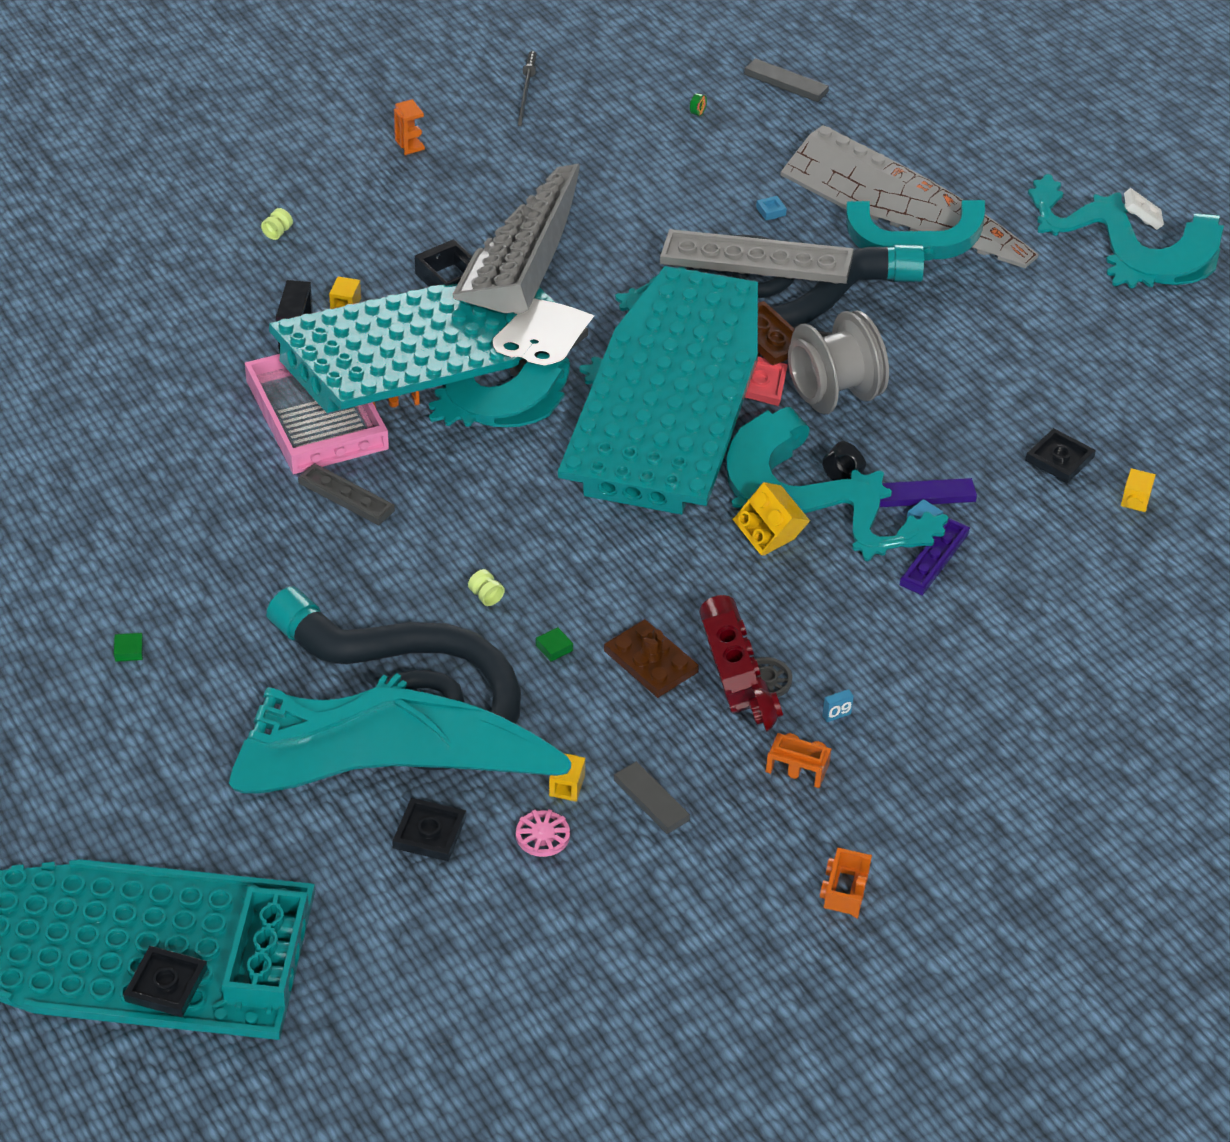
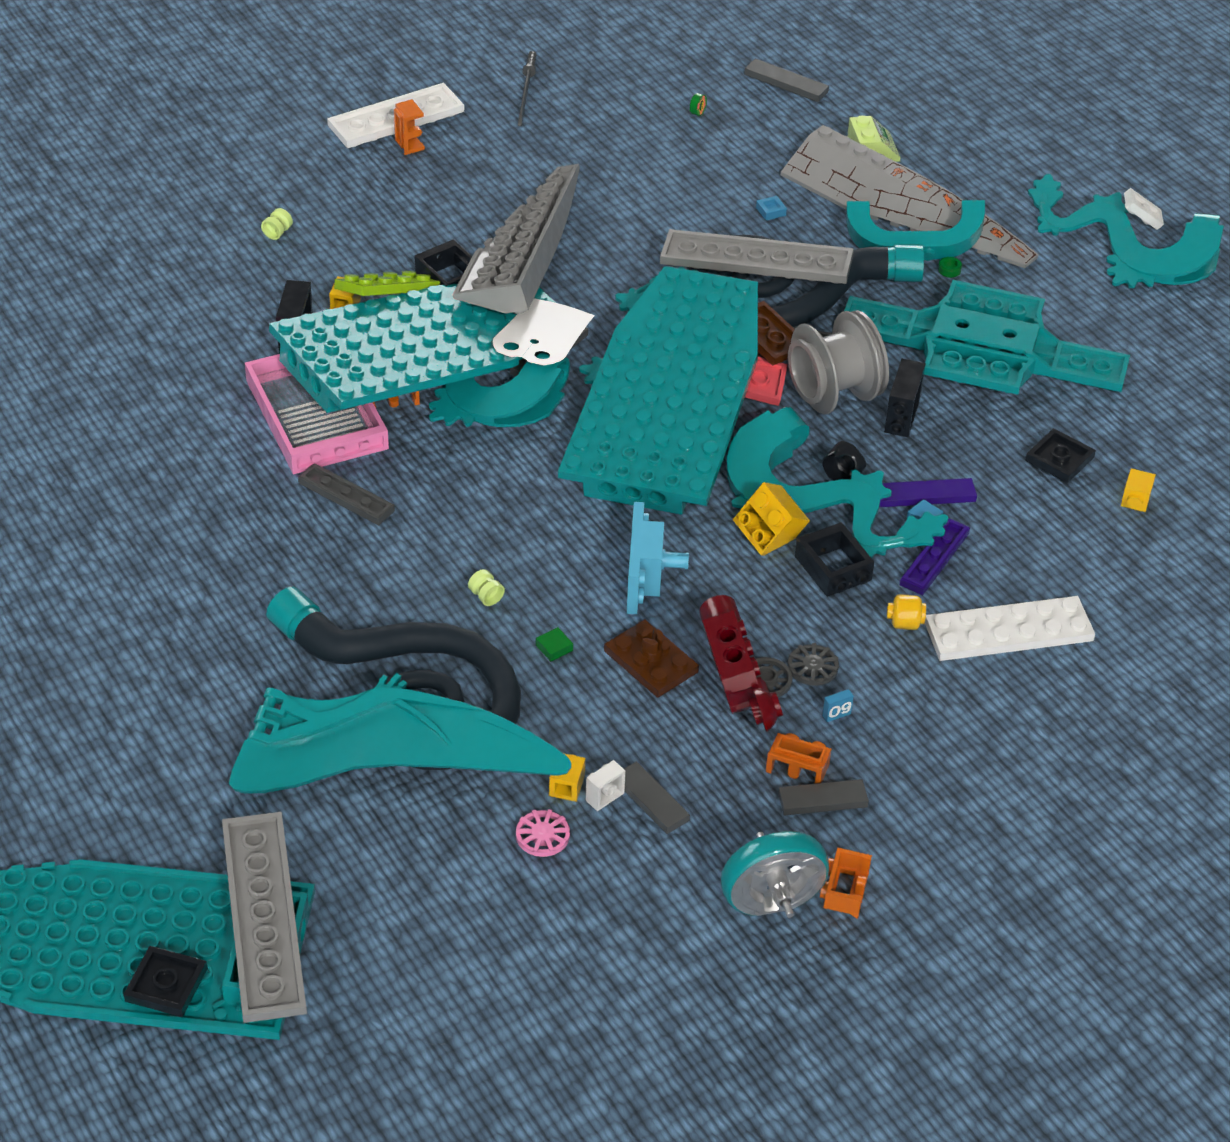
(128, 647): green tile -> none
(263, 918): none -> light grey plate
(378, 119): none -> white plate
(387, 284): none -> lime plate
(429, 829): black plate -> none
(605, 785): none -> white piece
(648, 558): none -> medium azure brick
(773, 854): none -> flat silver wheel
(813, 664): none -> dark grey wheel
(823, 797): none -> dark grey tile
(825, 541): none -> black window
(872, 135): none -> yellowish green slope
(904, 397): none -> black window
(906, 612): none -> yellow head
(950, 267): none -> green tile
(987, 318): none -> teal piece
(1009, 628): none -> white plate

